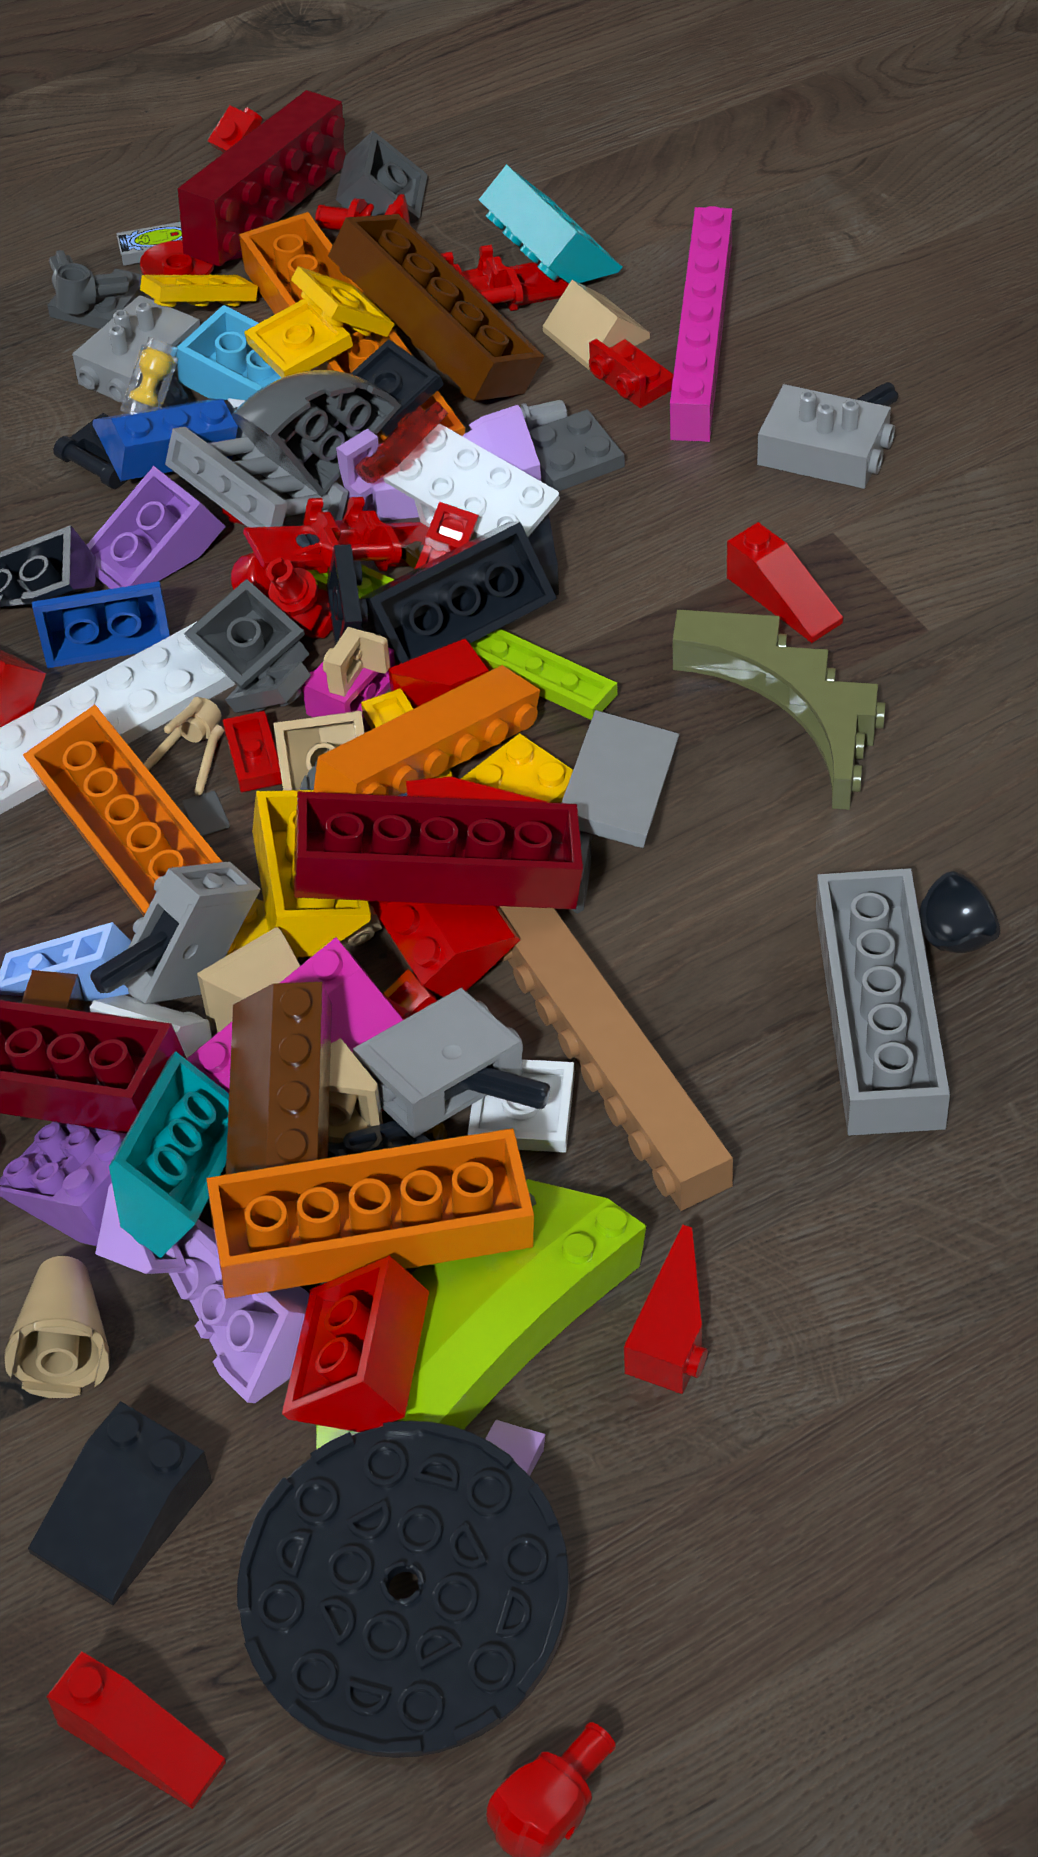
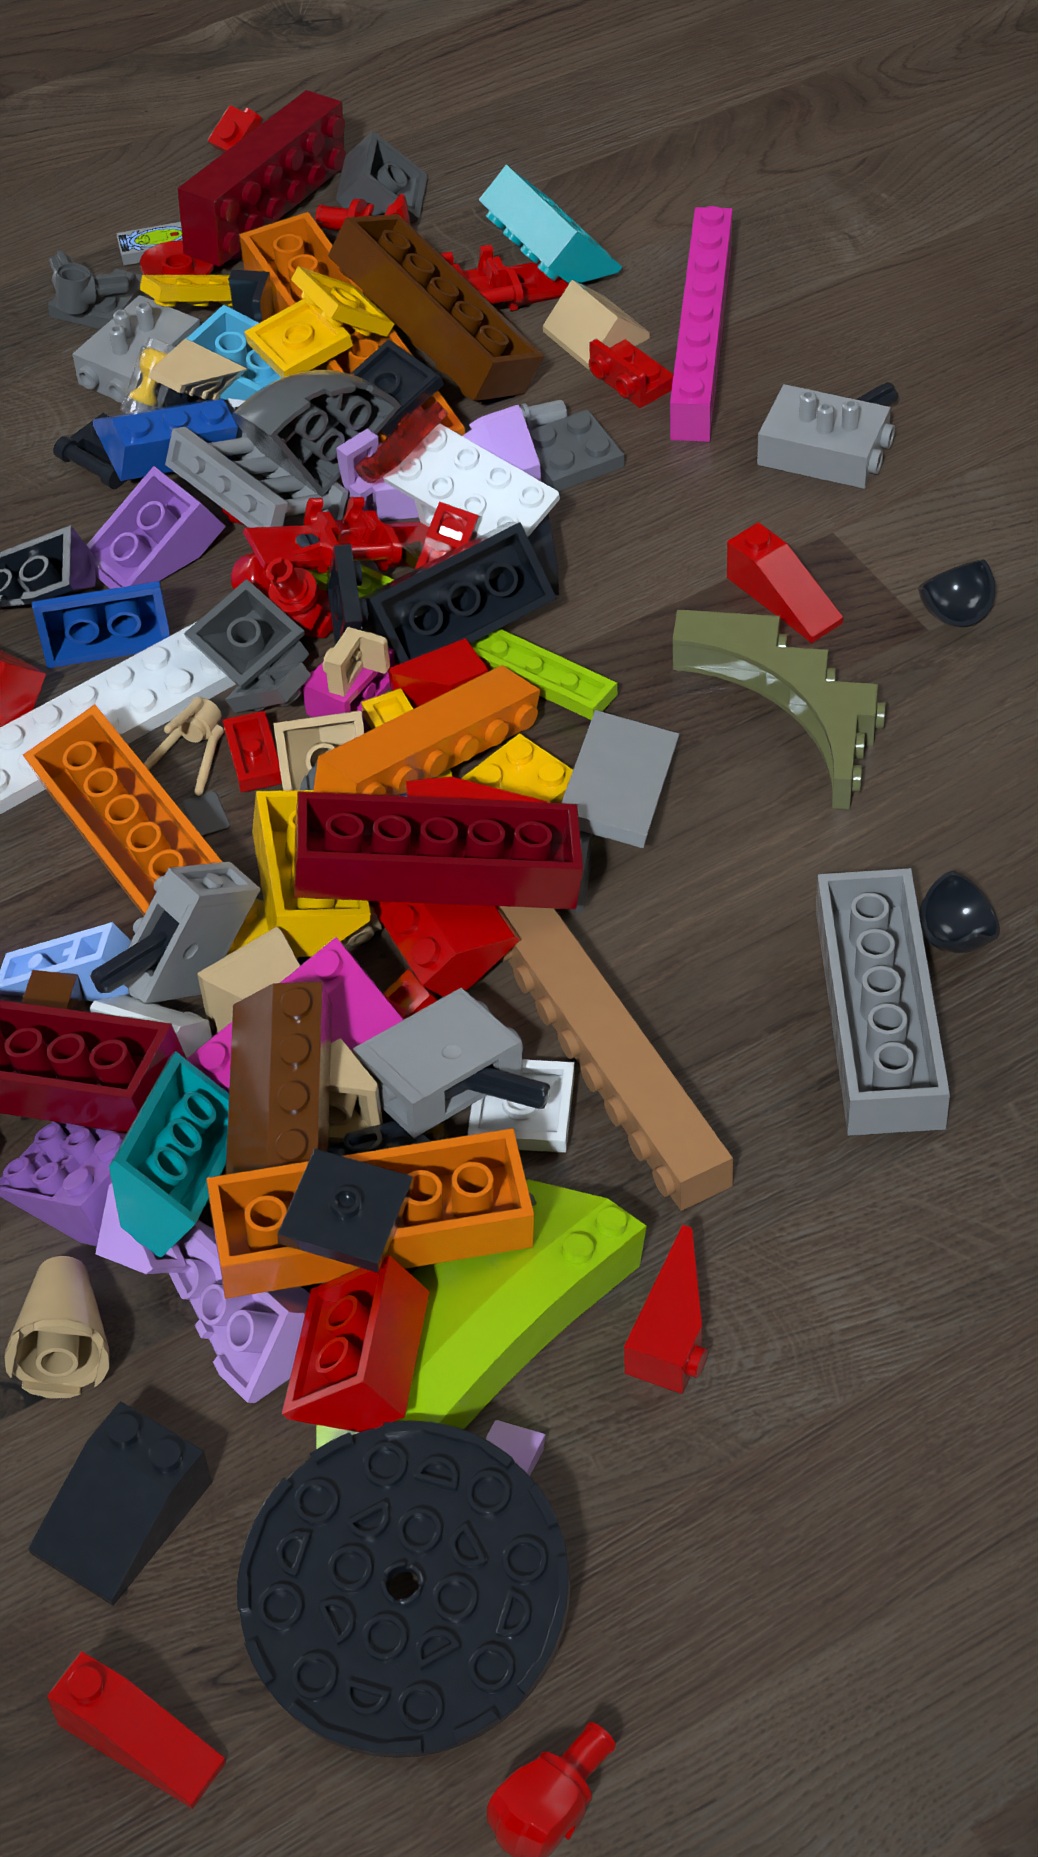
(196, 371): none -> tan slope
(252, 294): none -> black panel
(345, 1210): none -> black plate
(960, 594): none -> black helmet

